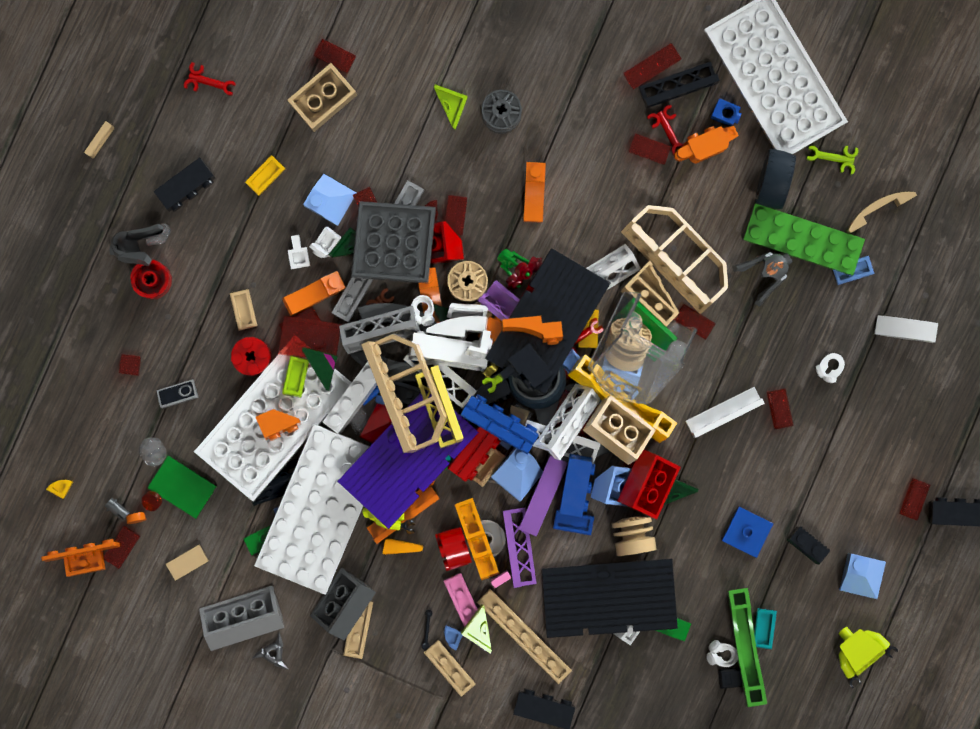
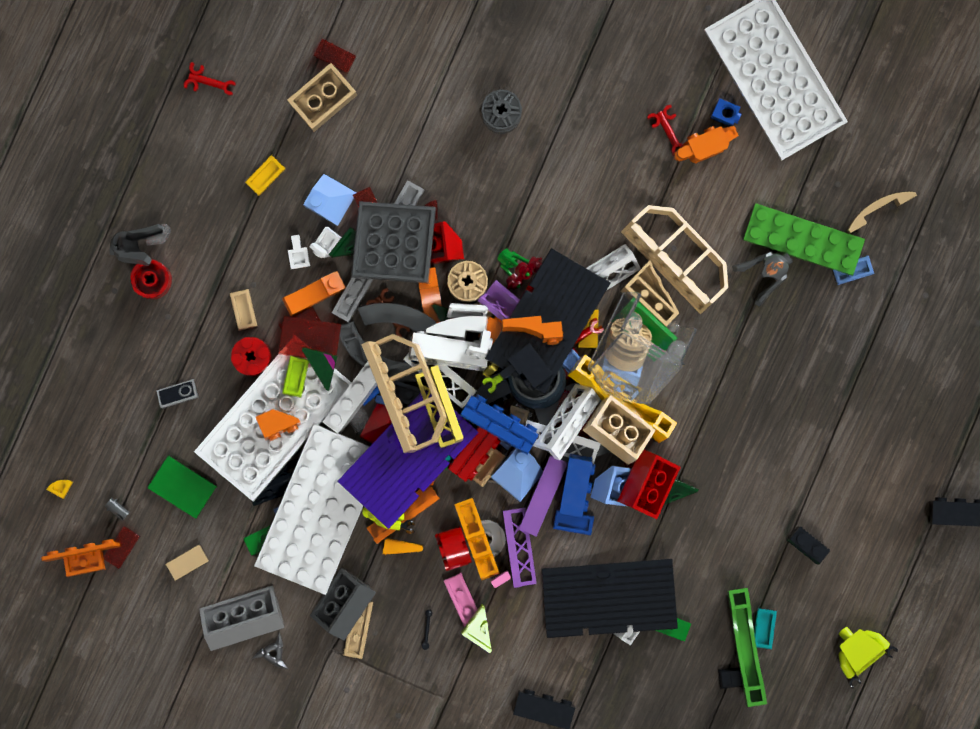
(99, 140): tan tile -> none
(130, 364): clear red tile -> none
(135, 518): orange tile -> none
(151, 501): clear red tile -> none
(152, 451): clear head -> none
(185, 185): black brick -> none
(402, 329): light grey fence -> none
(428, 318): white piece -> none
(449, 668): tan tile -> none
(452, 103): lime tile -> none
(452, 637): medium blue tile -> none
(456, 213): clear red tile -> none
(524, 636): tan tile -> none
(534, 192): orange slope -> none
(634, 536): tan wheel -> none
(649, 149): clear red tile -> none
(652, 66): clear red tile -> none
(683, 89): black fence -> none
(690, 318): clear red tile -> none
(715, 647): white piece -> none
(724, 412): white fence -> none
(747, 532): blue plate -> none
(775, 179): black wheel -> none
(780, 408): clear red tile -> none
(832, 376): white piece -> none
(847, 159): lime bar -> none
(862, 576): light blue slope -> none
(906, 328): white slope -> none
(914, 499): clear red tile -> none

